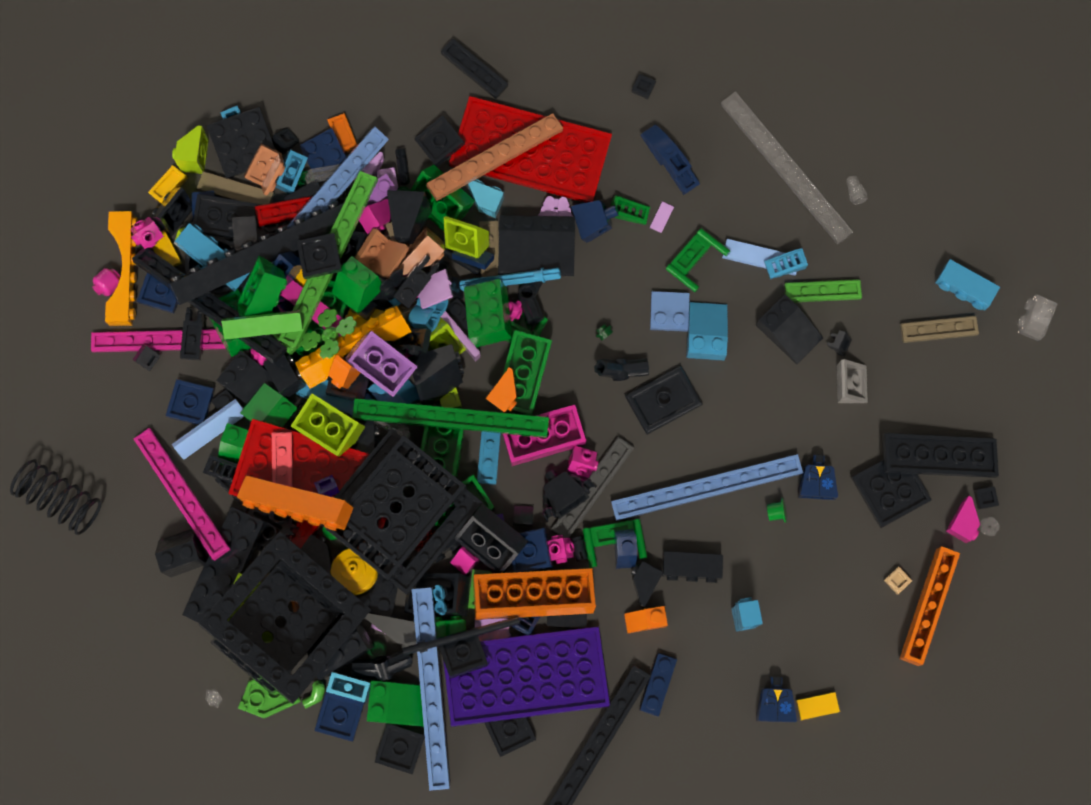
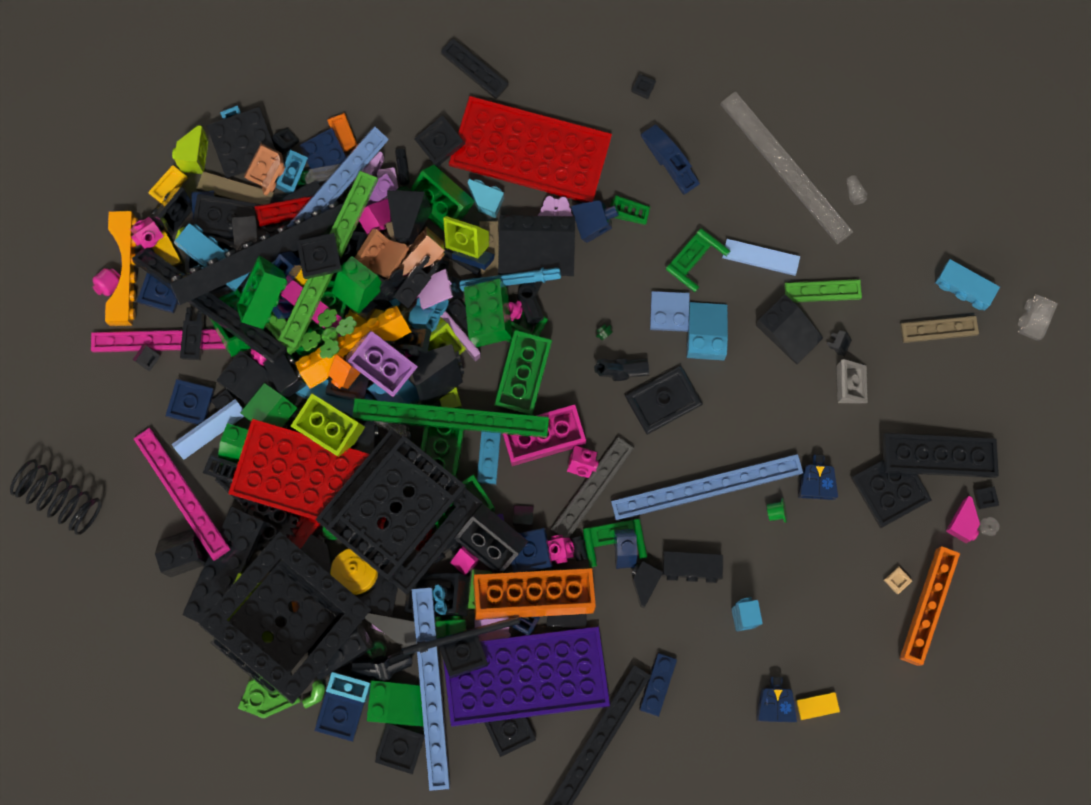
(213, 697): clear plate -> none
(262, 324): bright green tile -> none
(282, 458): coral tile -> none
(295, 503): orange brick -> none
(327, 486): dark purple plate -> none
(494, 157): nougat plate -> none
(504, 392): orange slope -> none
(564, 493): black torso -> none
(646, 619): orange slope -> none
(661, 217): lavender window -> none
(790, 255): dark azure slope -> none

